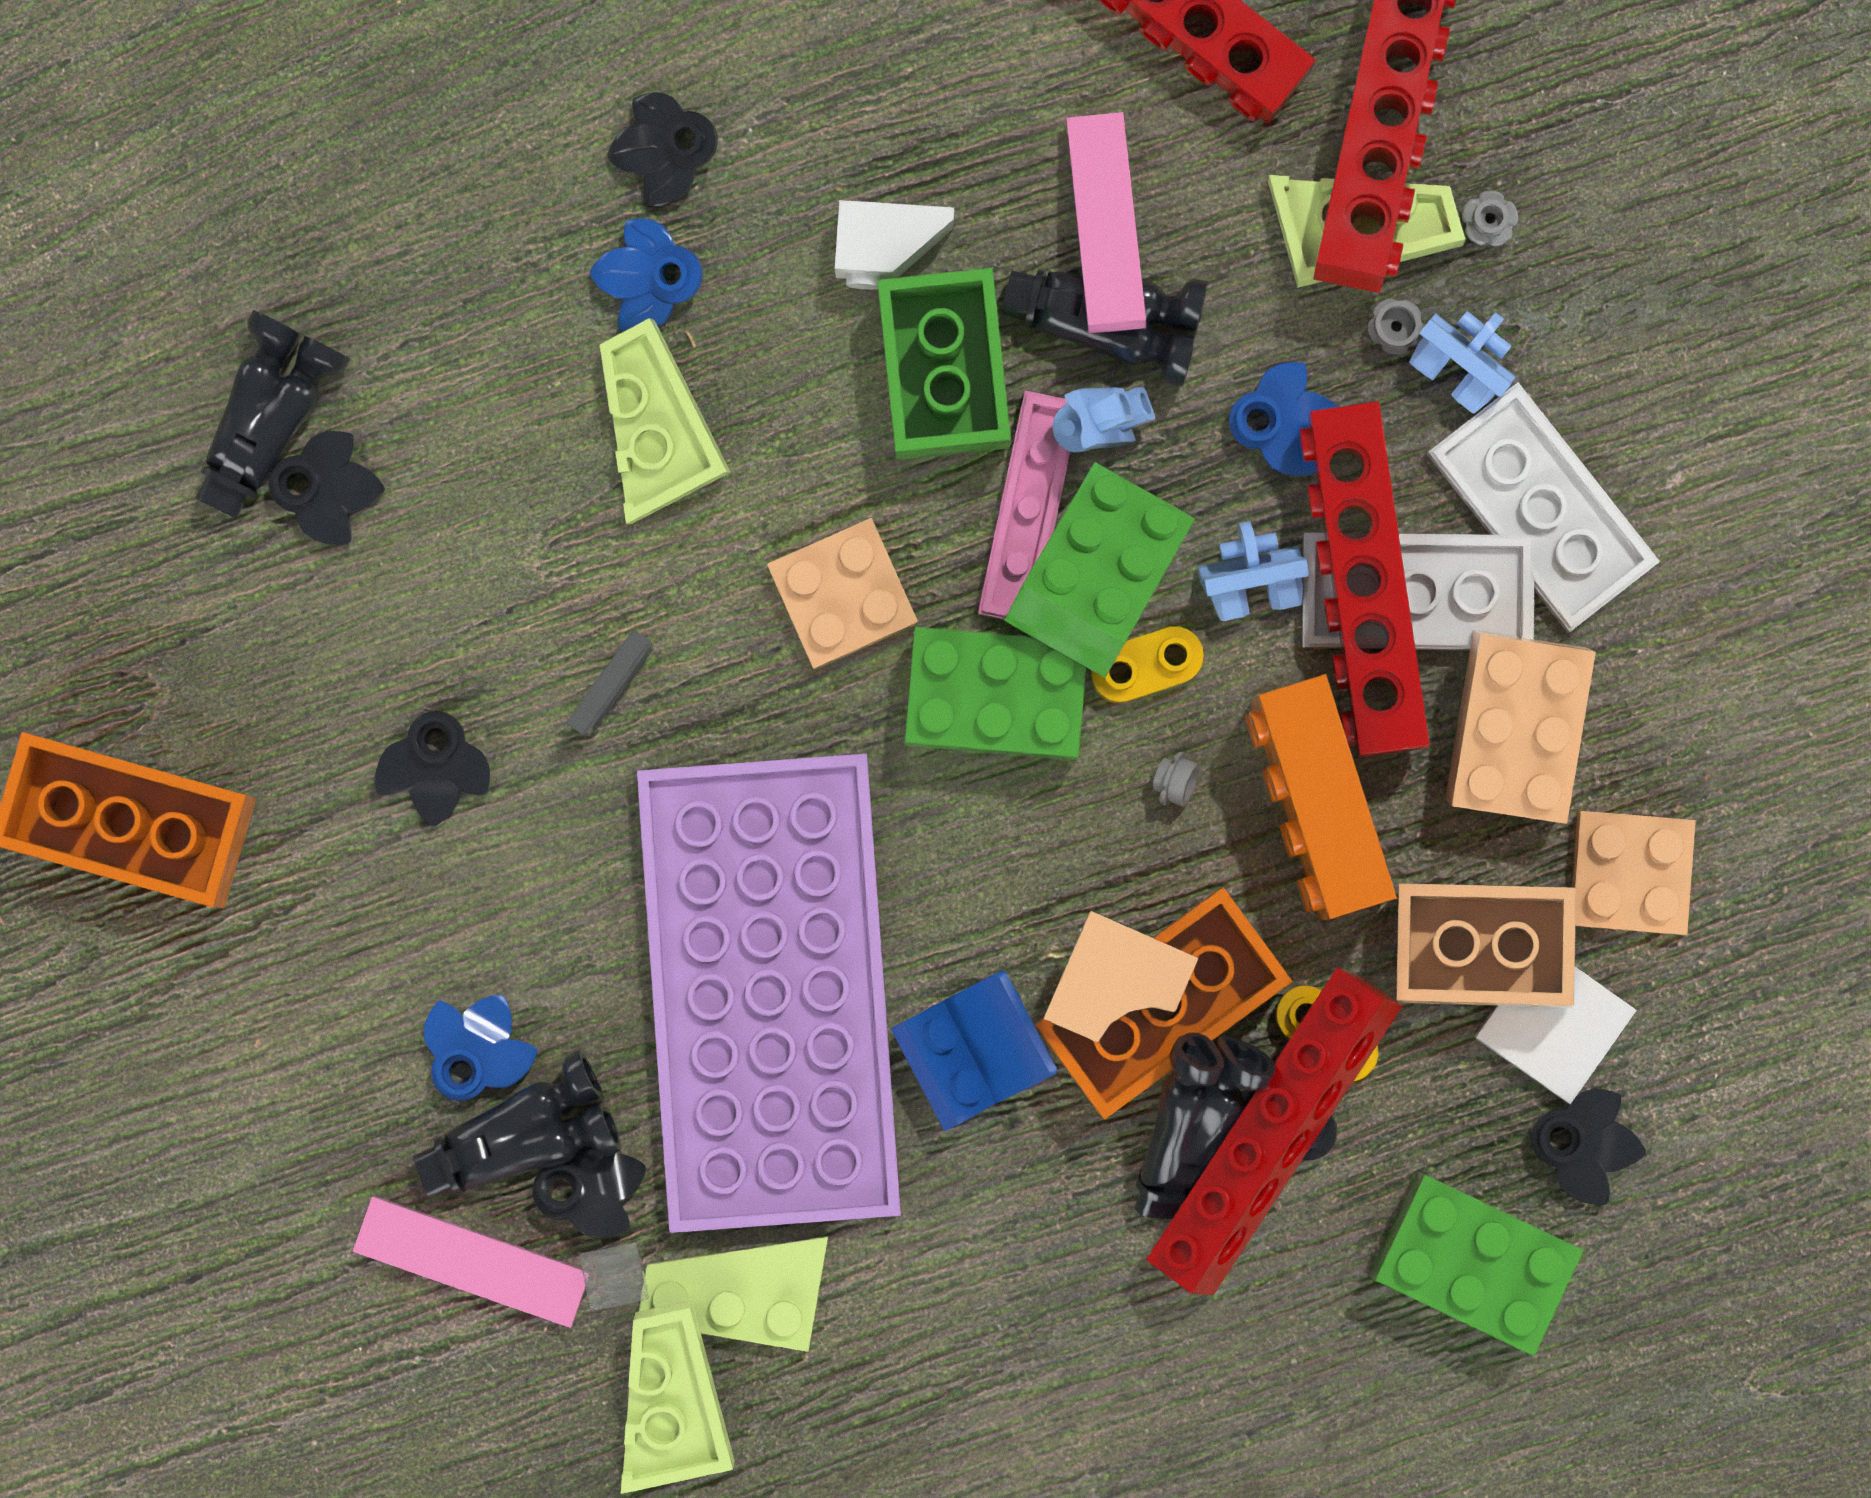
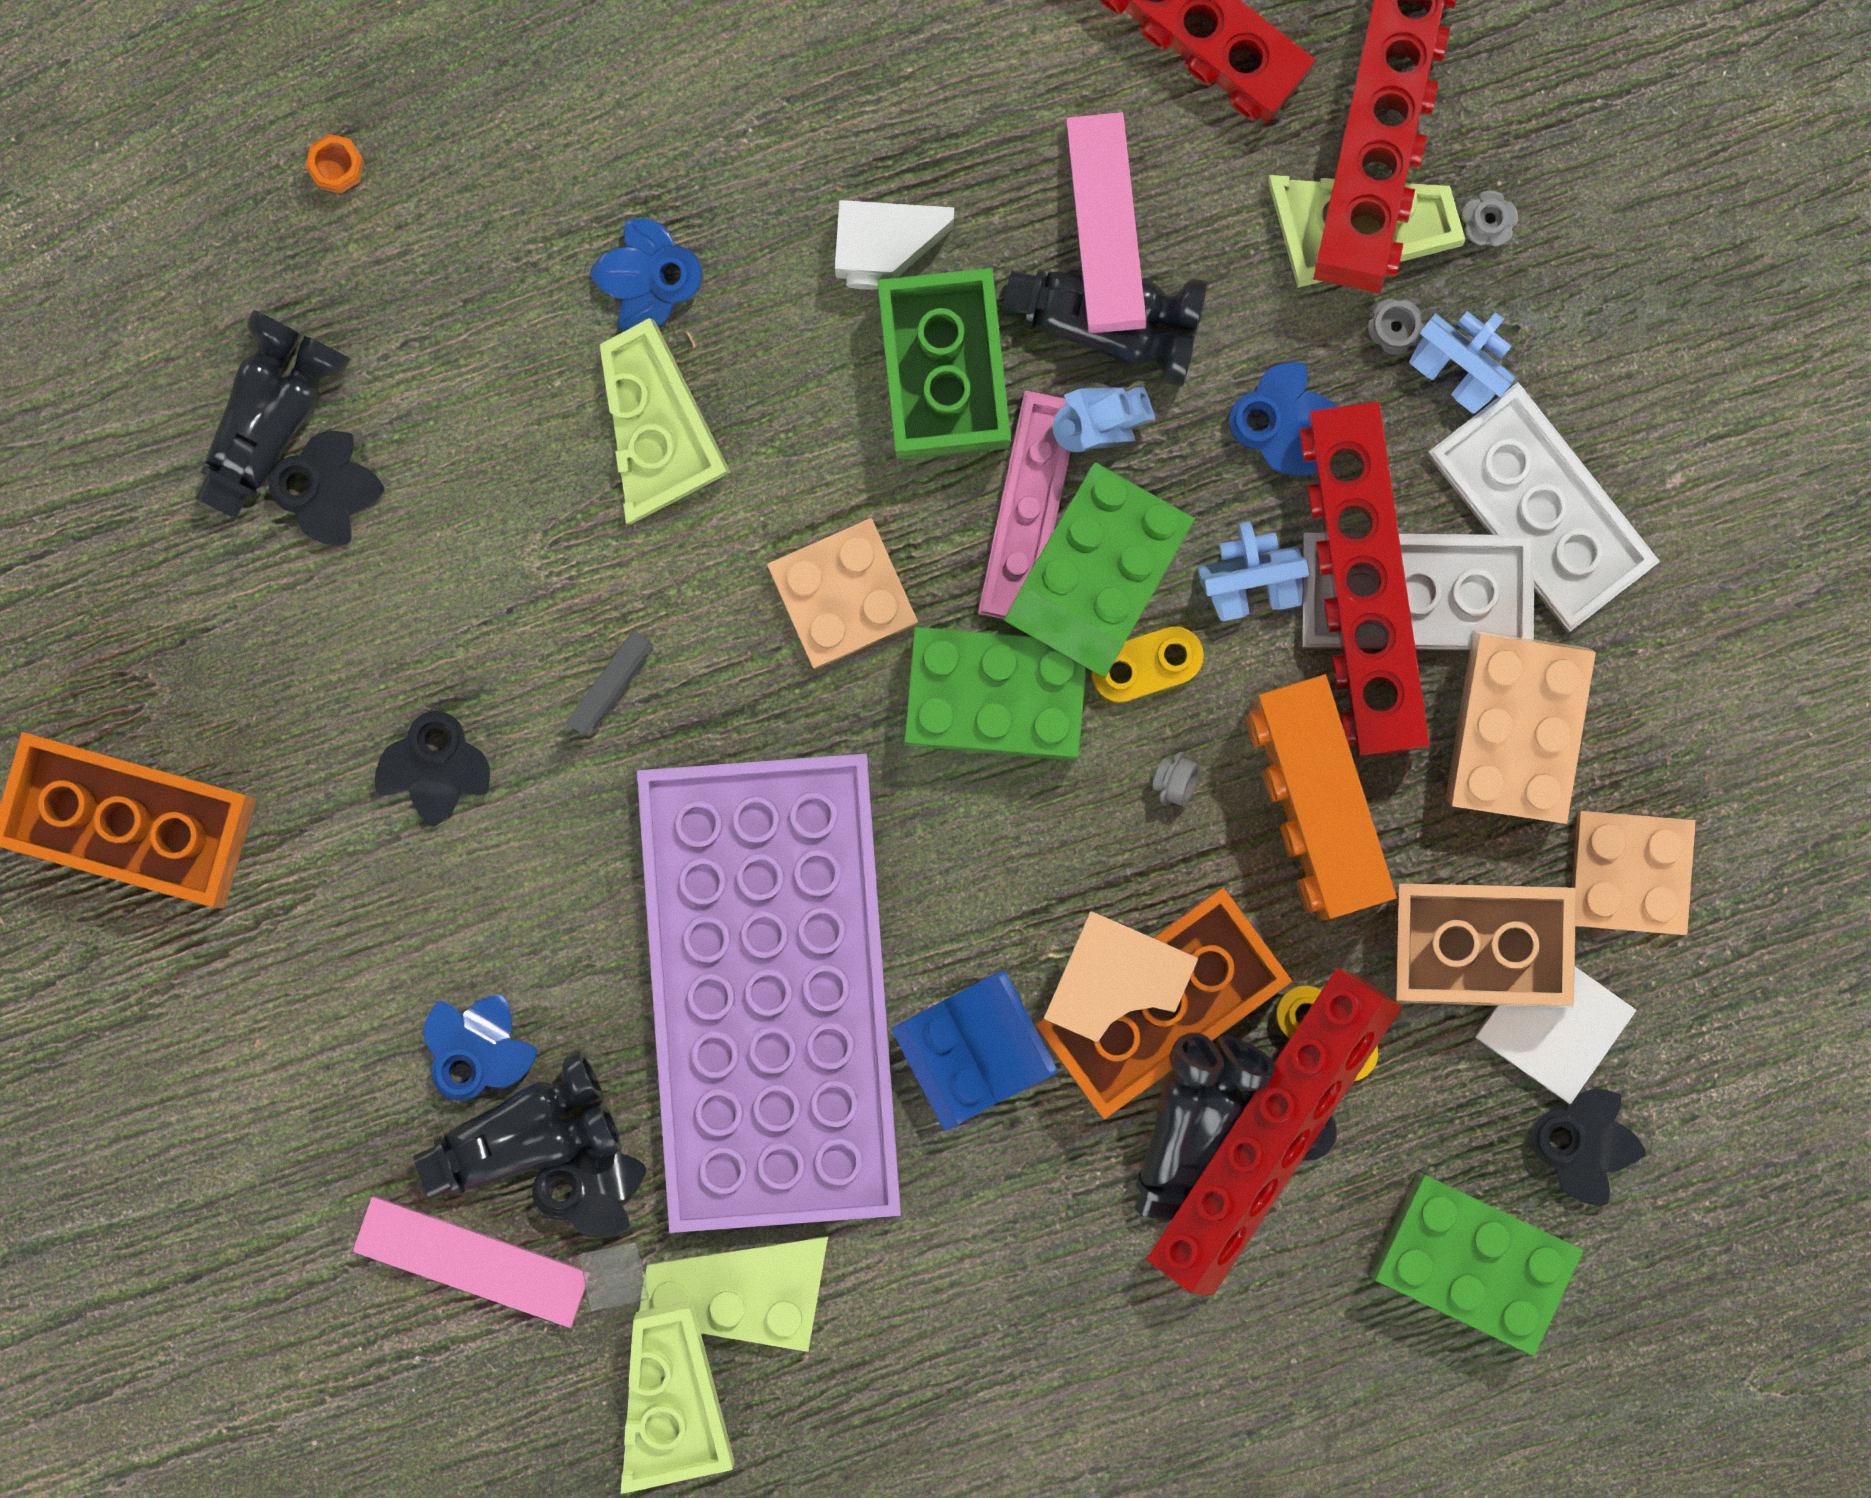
(334, 163): none -> orange tile
(655, 148): black plate -> none

